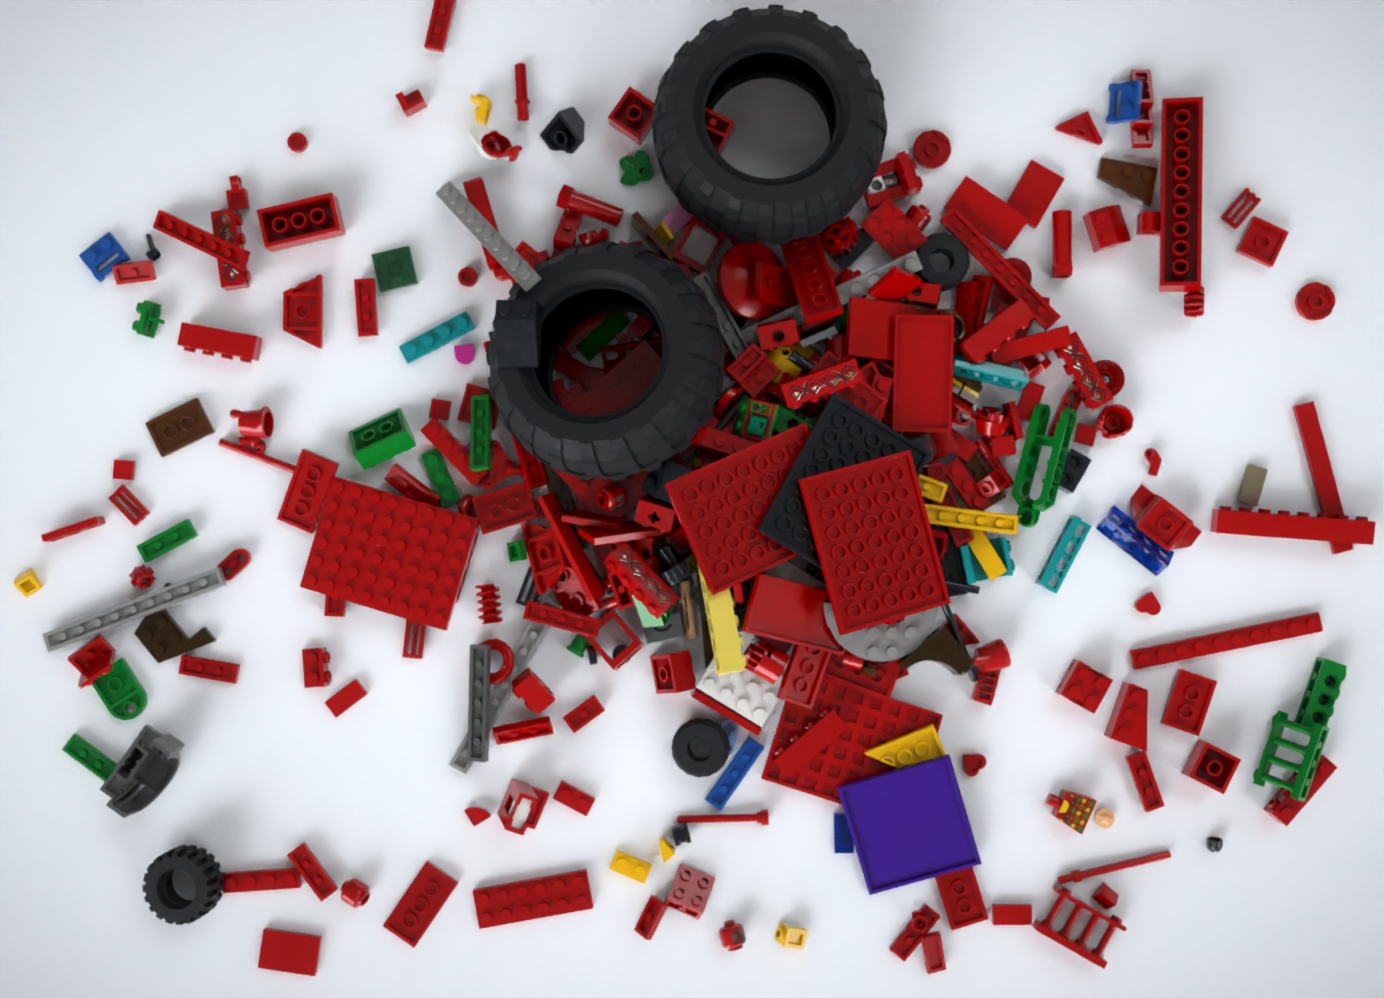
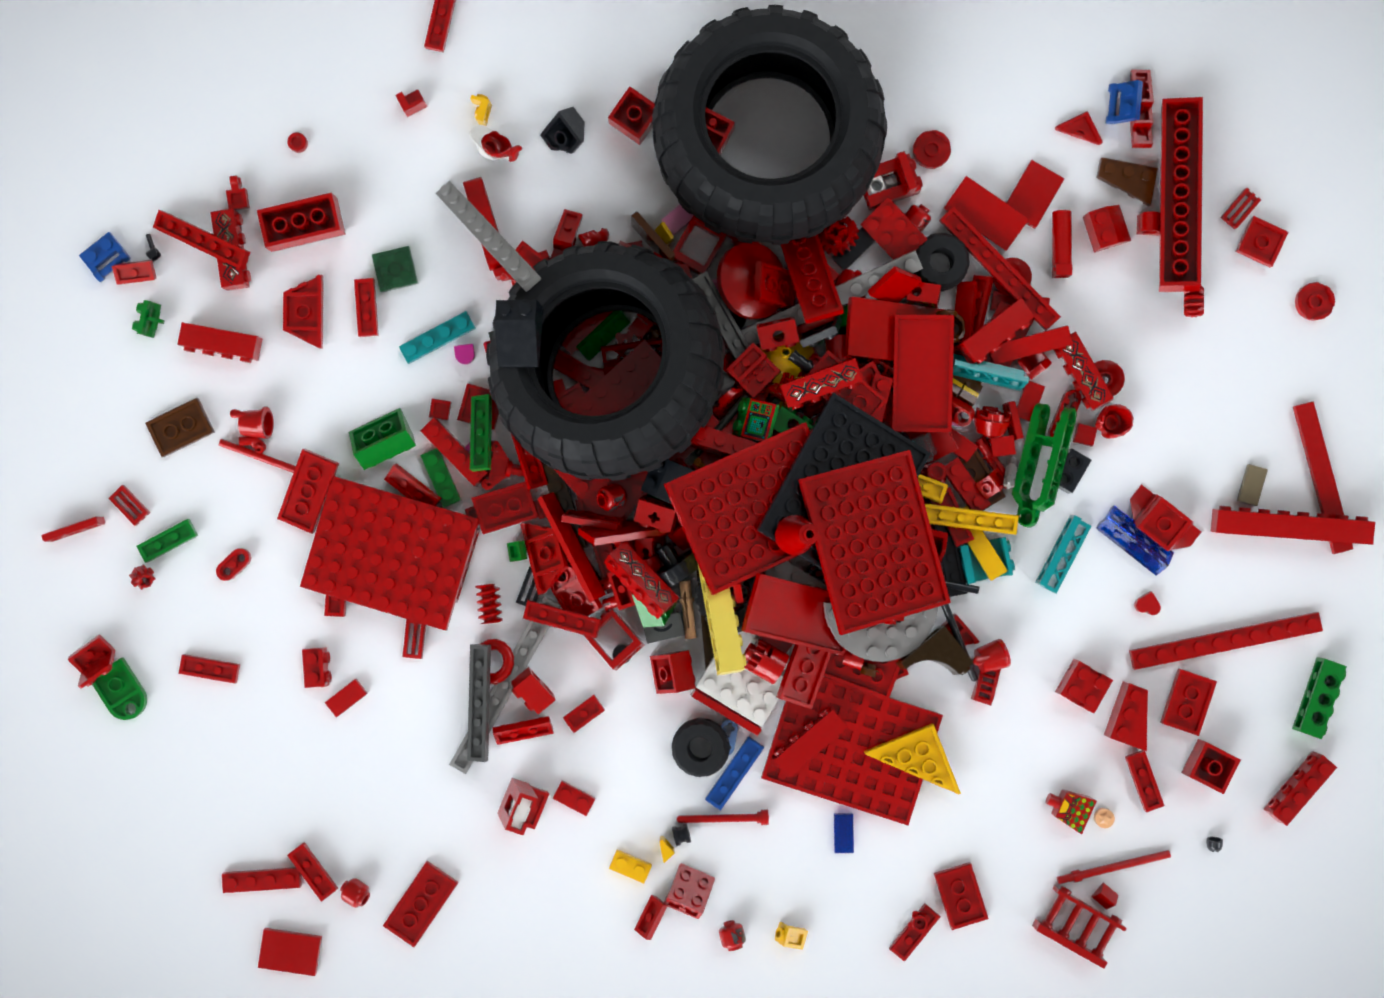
(28, 582): yellow slope -> none
(90, 757): green tile -> none
(124, 469): red tile -> none
(134, 609): light grey plate -> none
(148, 767): dark grey piece -> none
(164, 898): black tyre -> none
(166, 638): dark brown wing -> none
(465, 504): red arm -> none
(467, 277): red tile -> none
(477, 815): red tile -> none
(521, 92): red axle -> none
(533, 898): red plate -> none
(578, 646): green piece -> none
(589, 206): red piece -> none
(592, 655): black tile -> none
(633, 167): green plate -> none
(795, 535): none -> red cone
(909, 824): dark purple tile -> none
(933, 952): red tile -> none
(973, 763): red tile -> none
(1010, 472): none -> light grey axle
(1011, 914): red tile -> none
(1154, 460): red arm -> none
(1311, 753): green fence -> none

